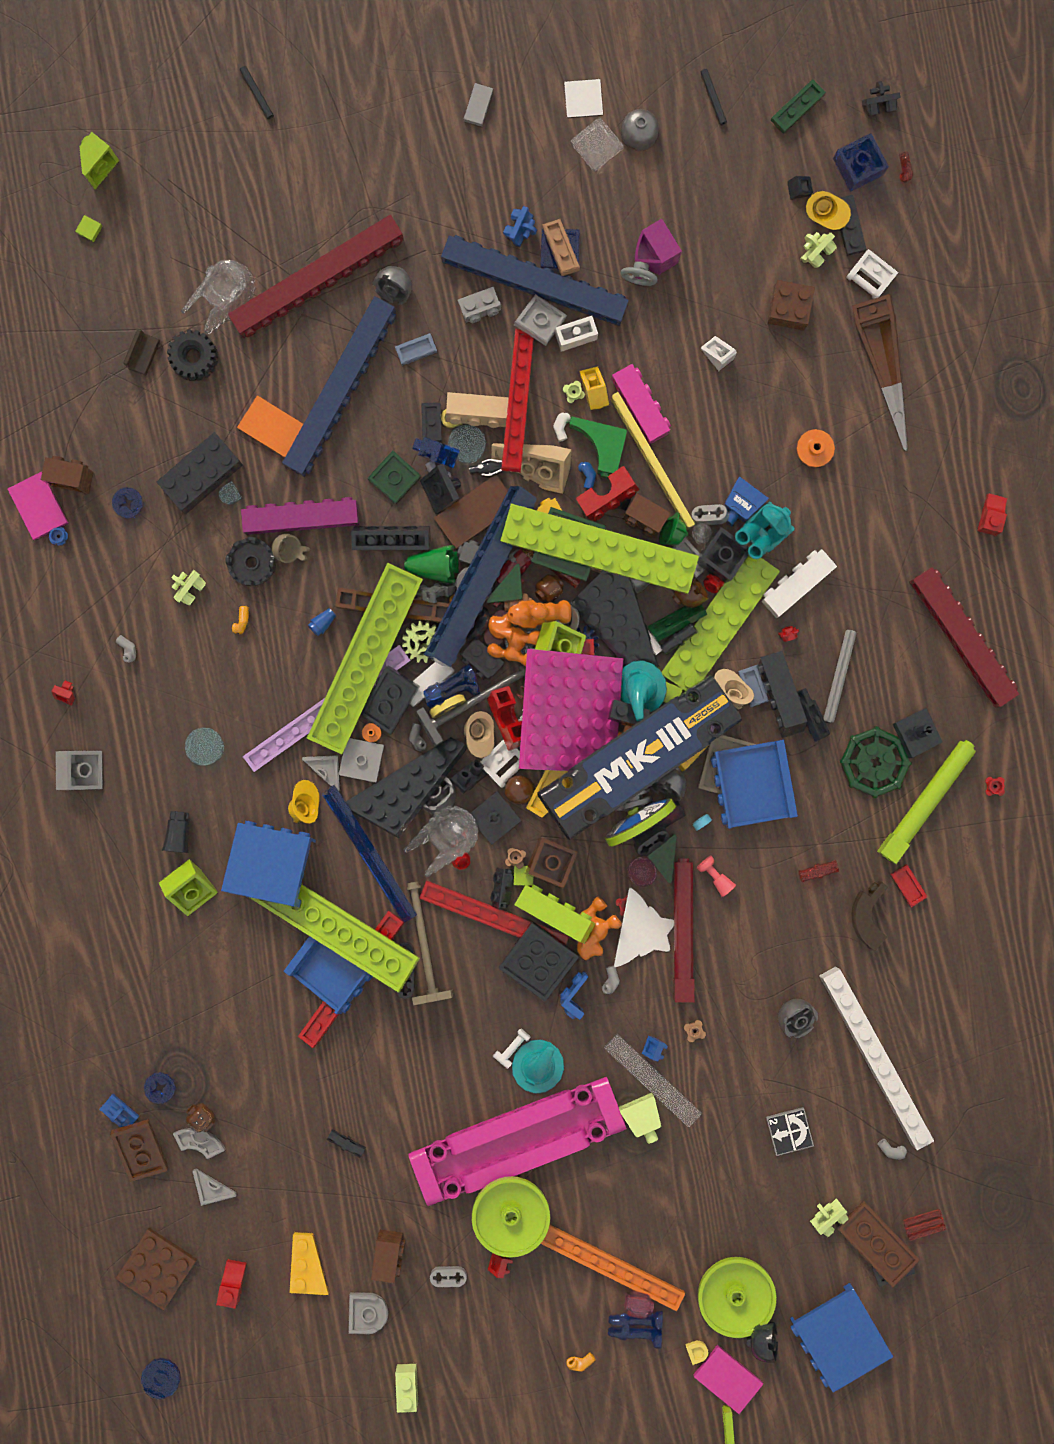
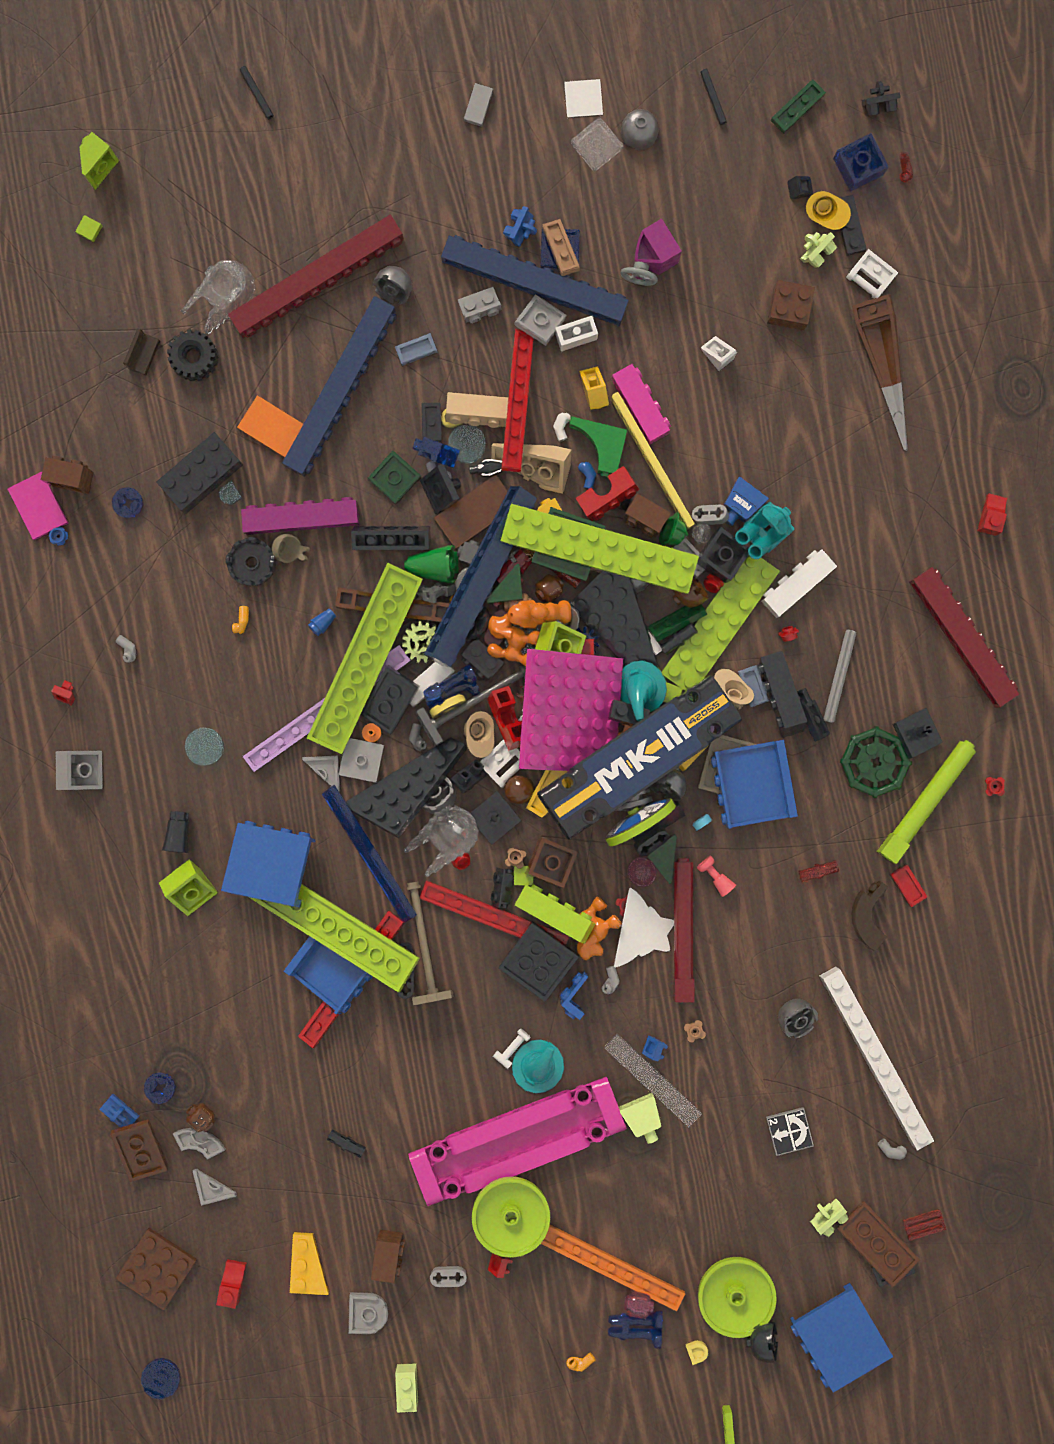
(183, 594): yellowish green hips -> none
(304, 802): yellow piece -> none
(576, 386): yellowish green plate -> none
(728, 1379): dark pink tile -> none
(813, 457): orange piece -> none

